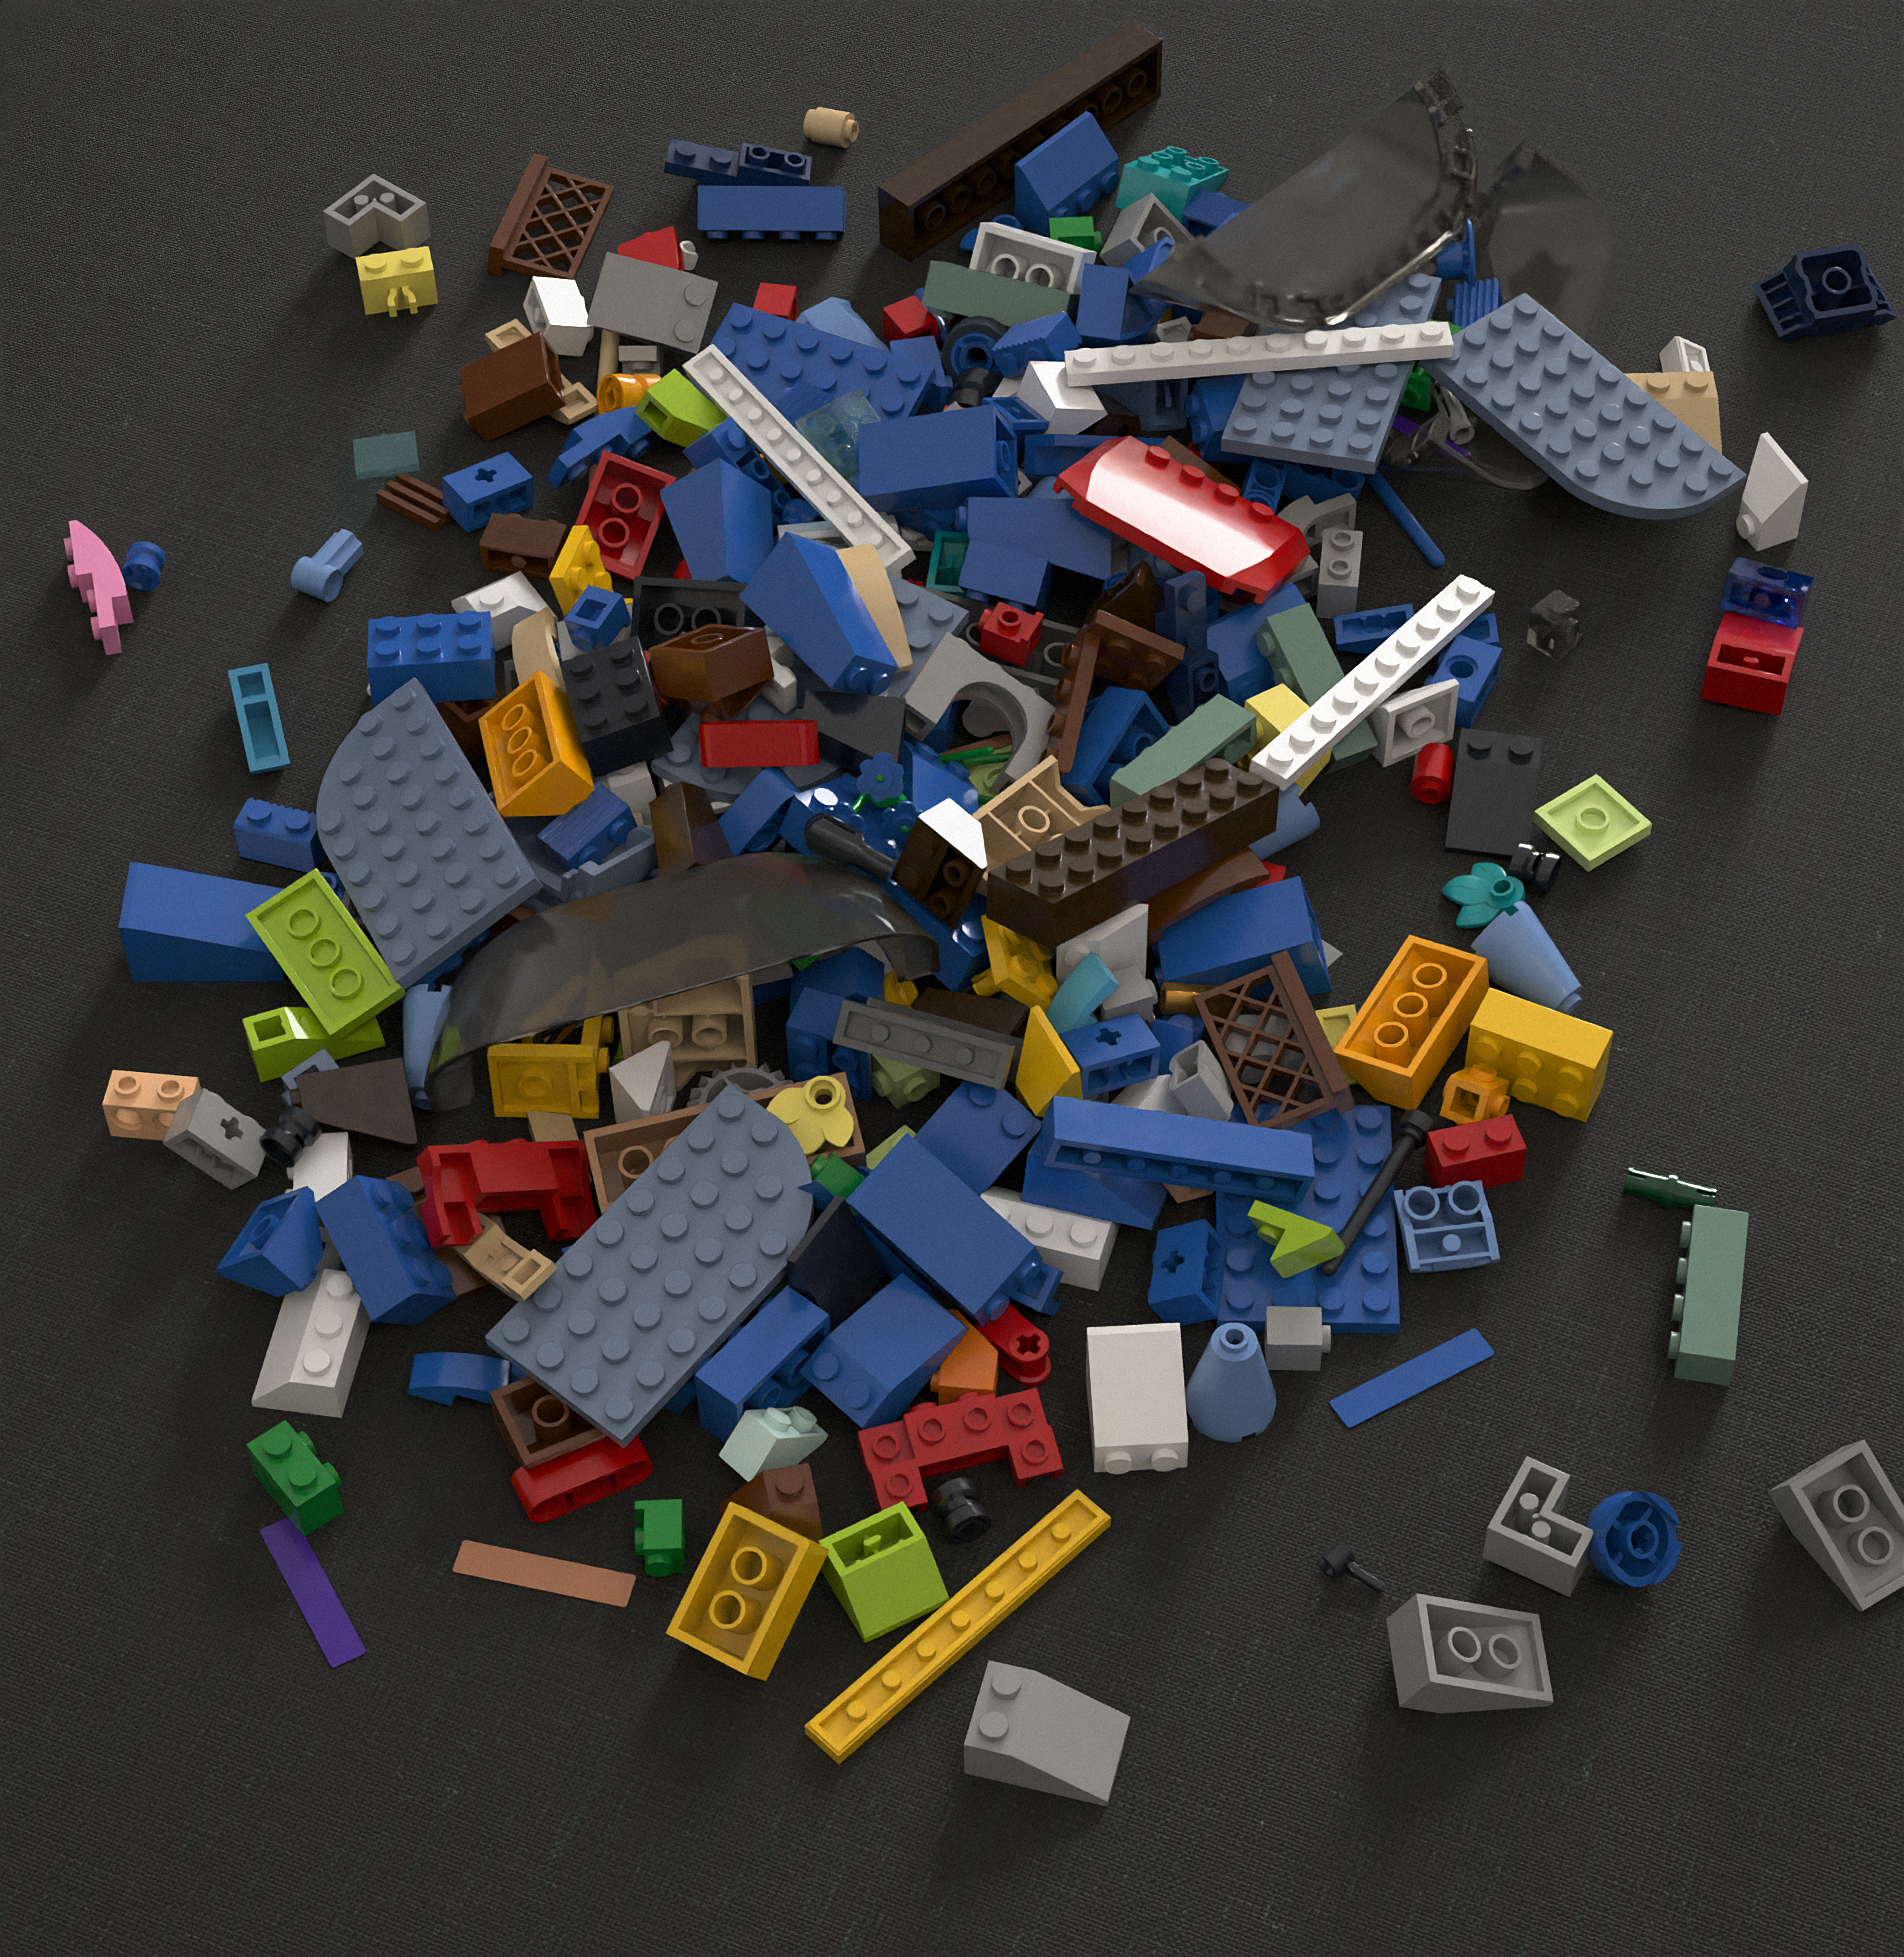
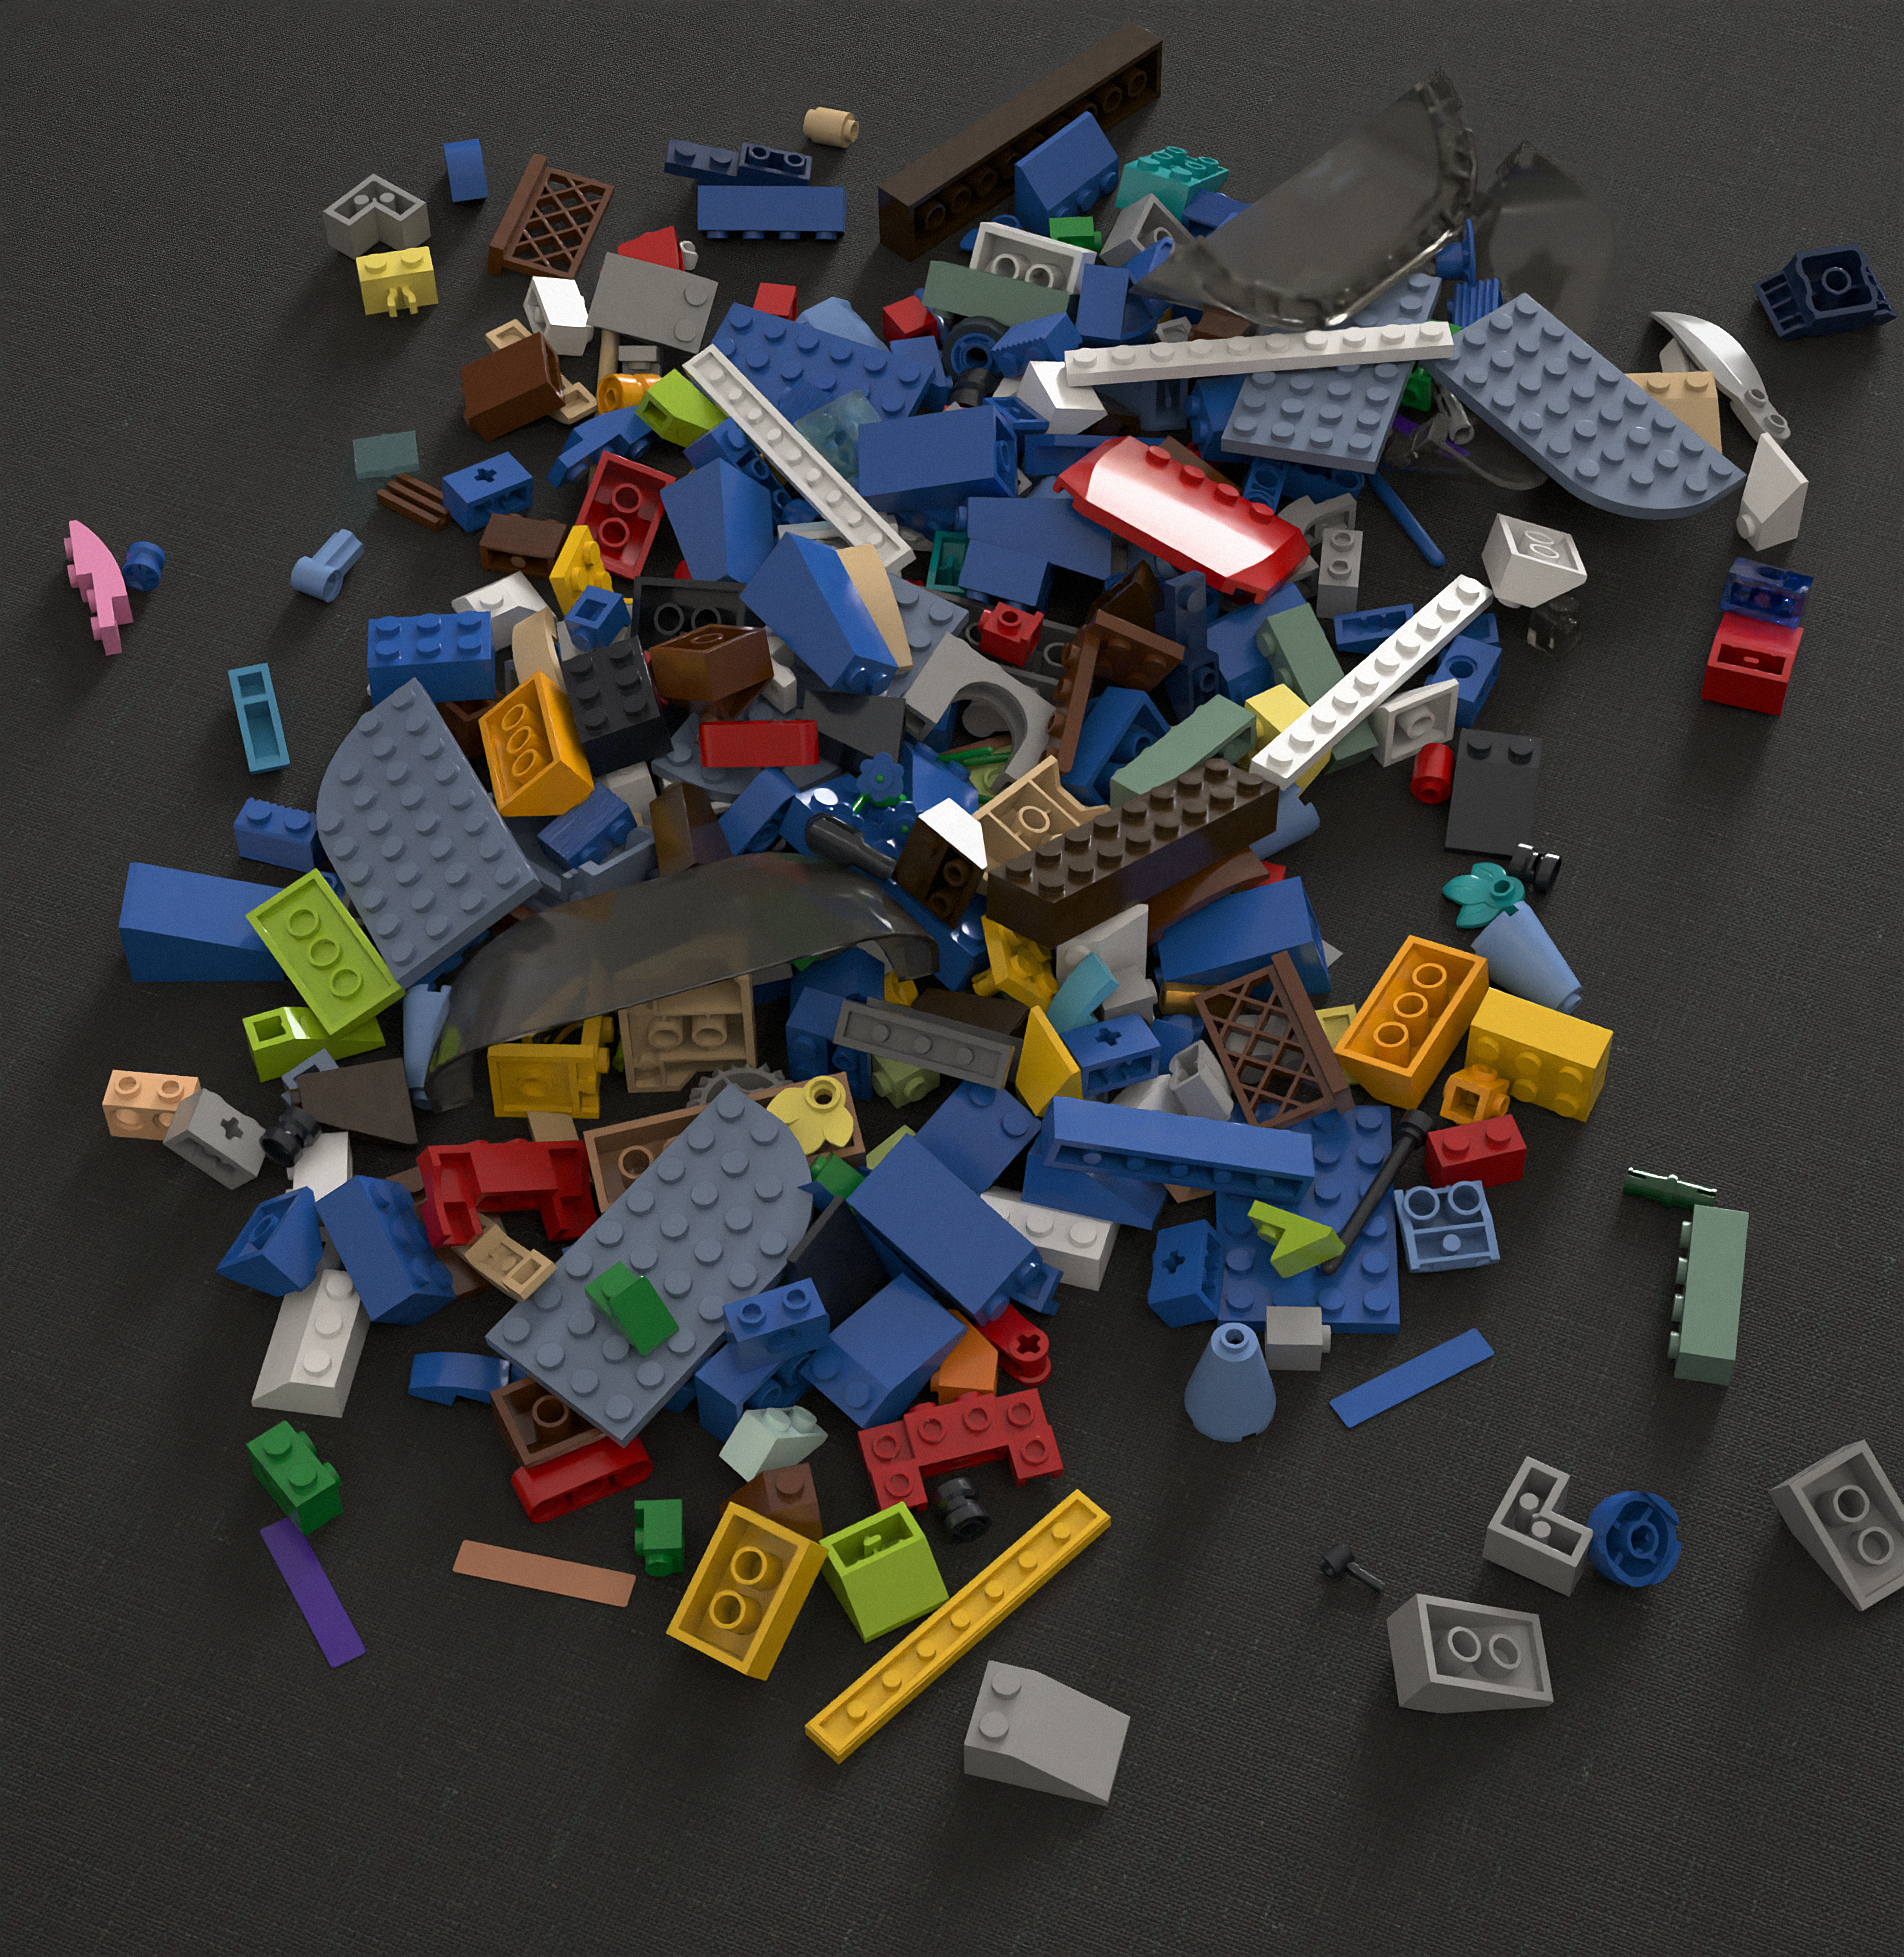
(465, 170): none -> blue brick
(632, 1308): none -> green slope
(644, 1084): white slope -> none
(775, 1325): none -> blue brick
(1136, 1397): white slope -> none
(1530, 562): none -> white slope
(1592, 822): yellowish green plate -> none
(1732, 371): none -> light grey plant

